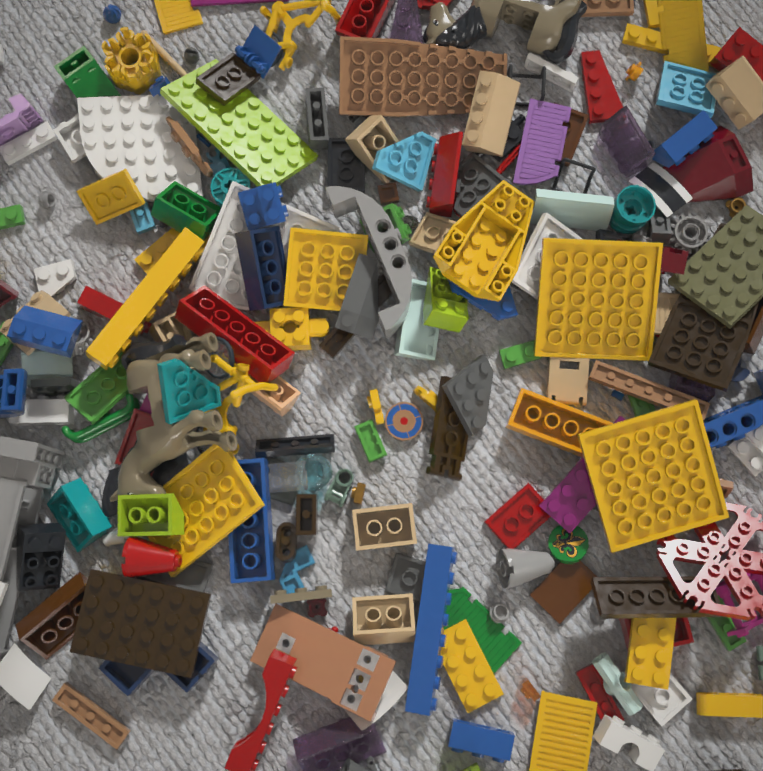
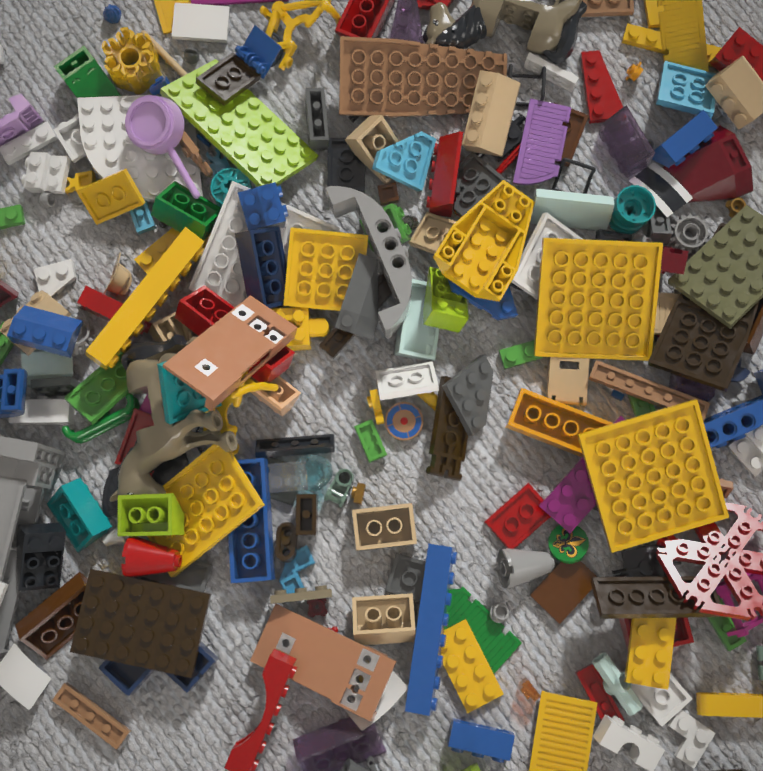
(46, 173): none -> white plate
(81, 180): none -> yellow plate
(120, 279): none -> tan piece
(157, 128): none -> lavender piece
(200, 22): none -> white tile
(230, 350): none -> nougat piece
(406, 380): none -> white plate
(642, 563): none -> black plate
(696, 737): none -> white plate

